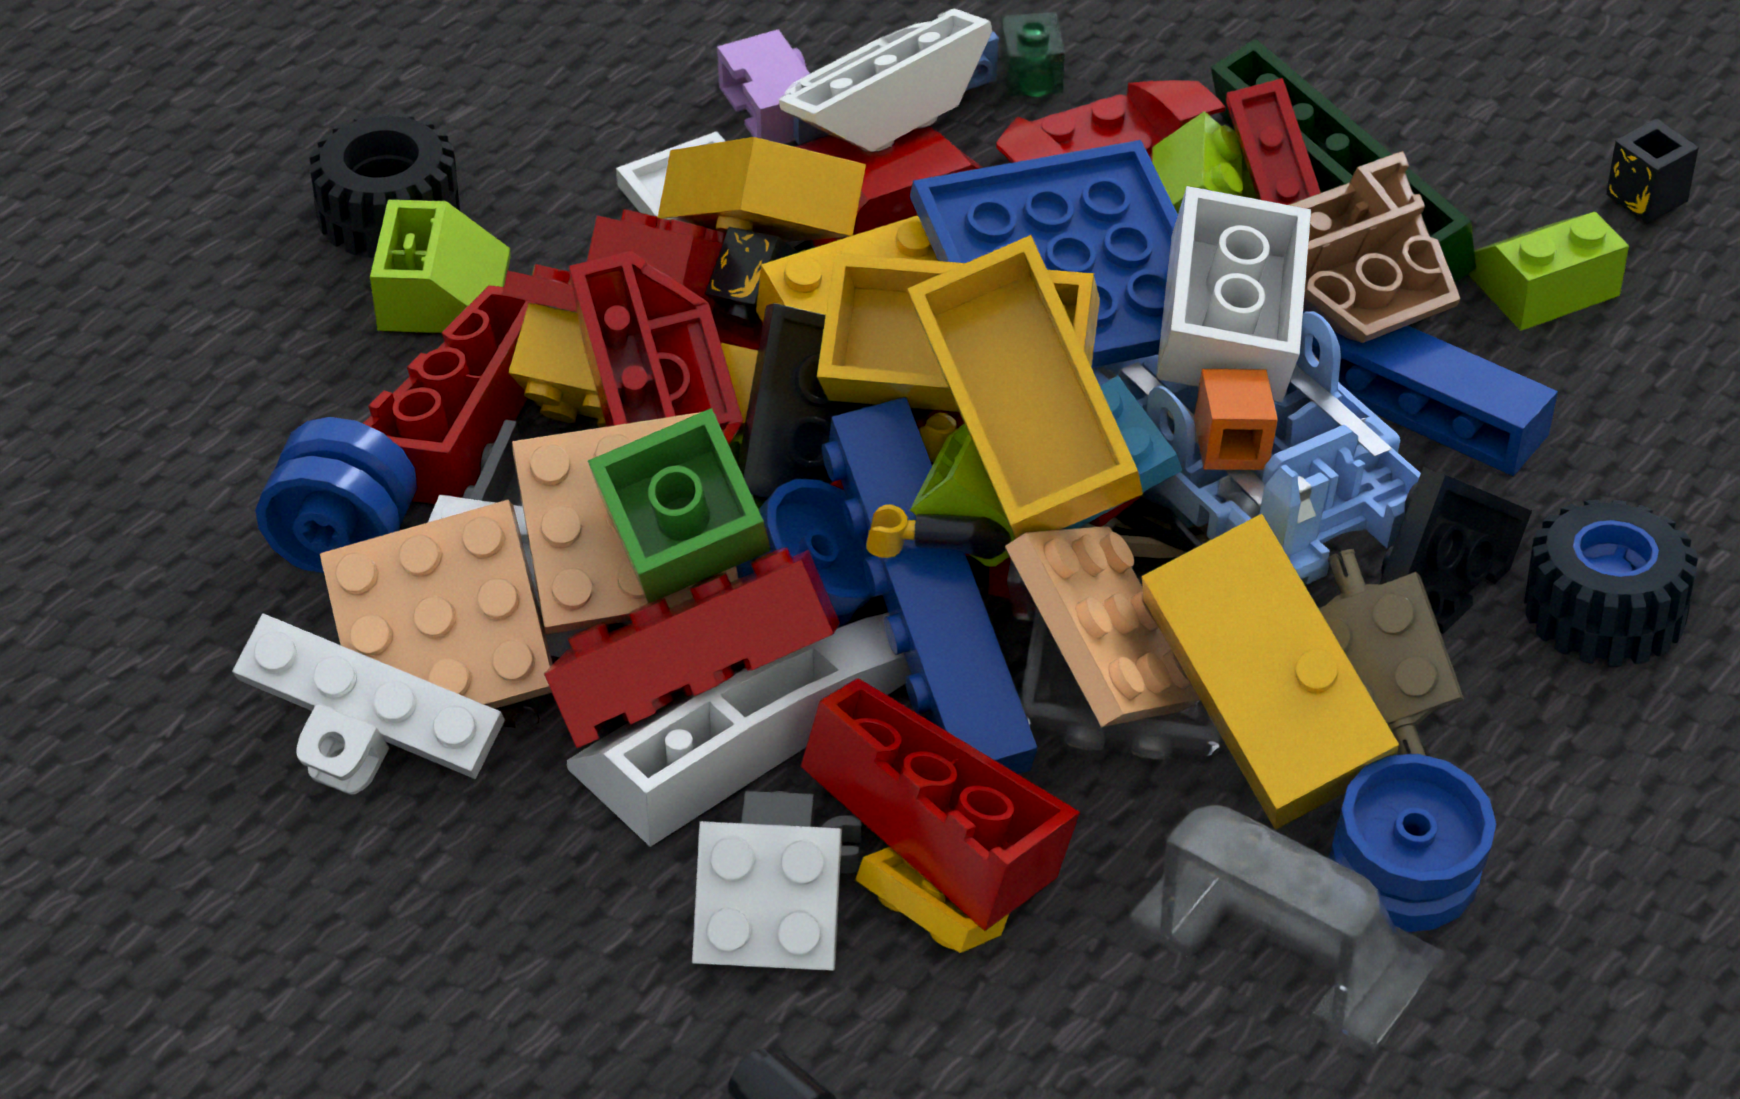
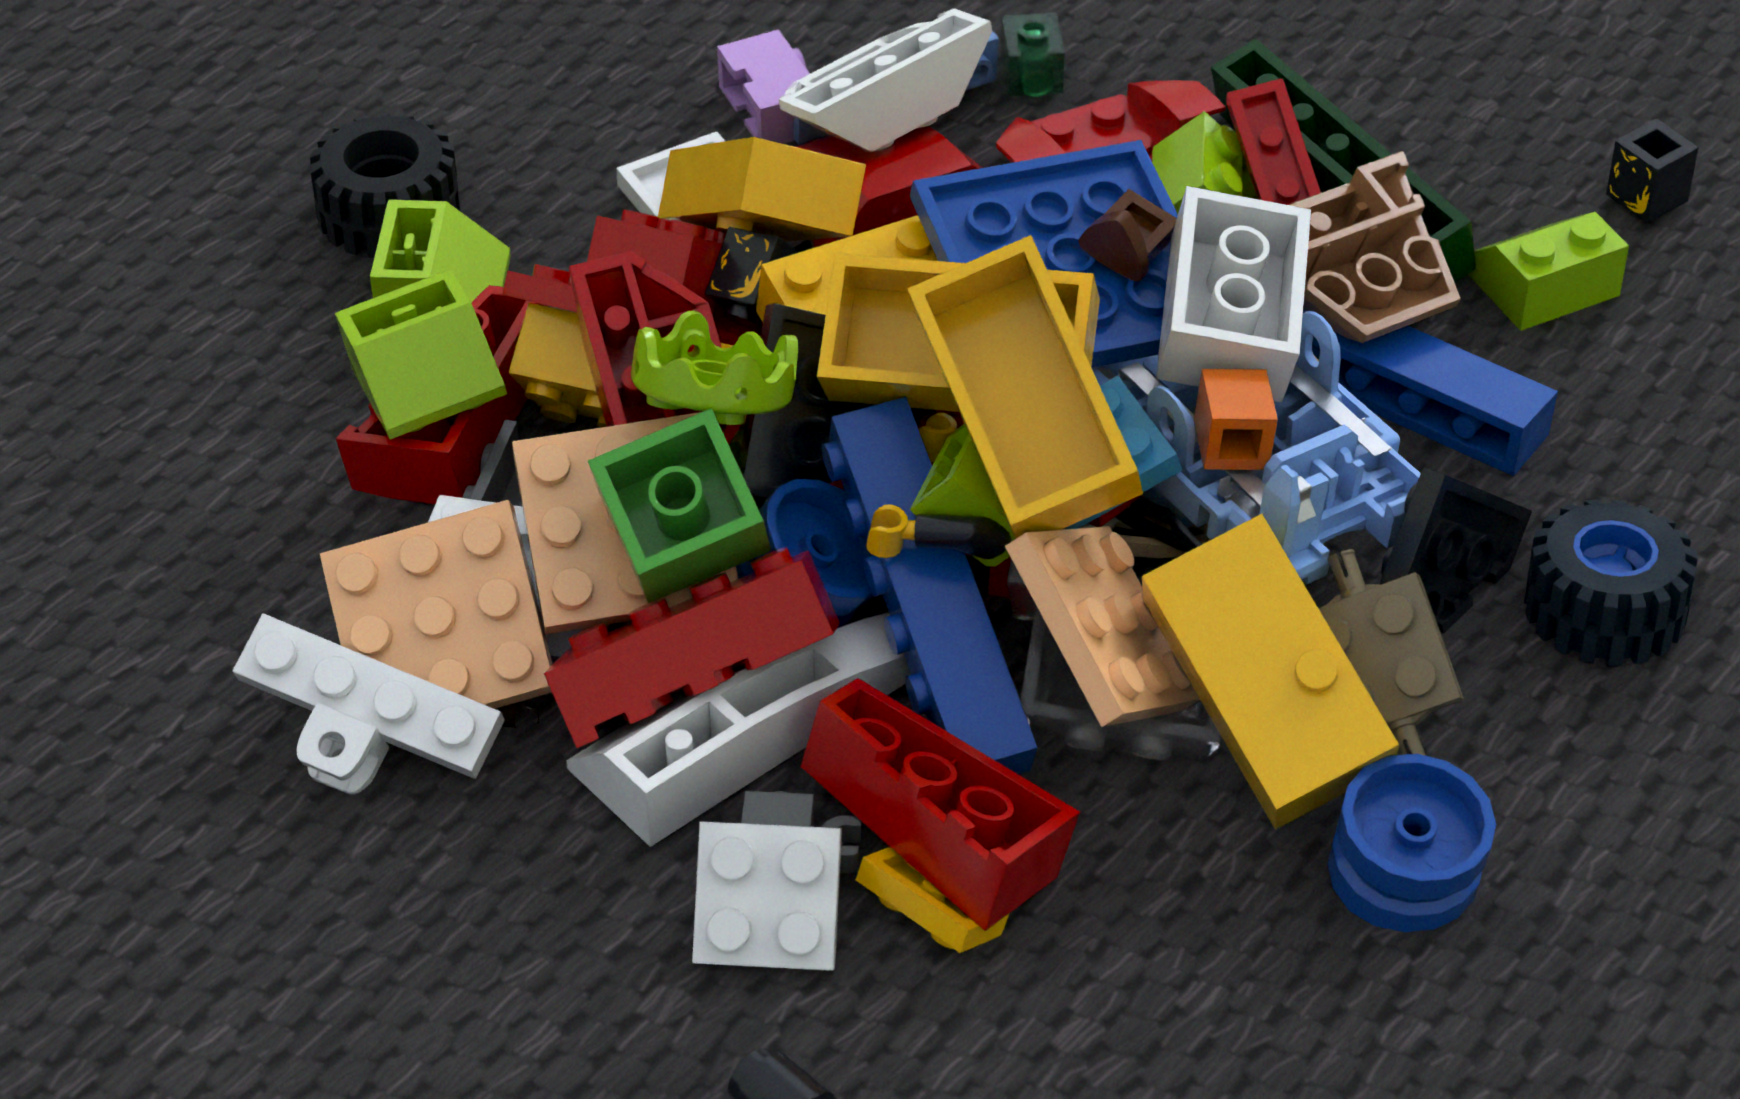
(334, 490): blue wheel -> none
(420, 354): none -> lime slope
(728, 380): none -> lime plate
(1129, 235): none -> reddish brown tile
(1299, 899): clear windscreen -> none

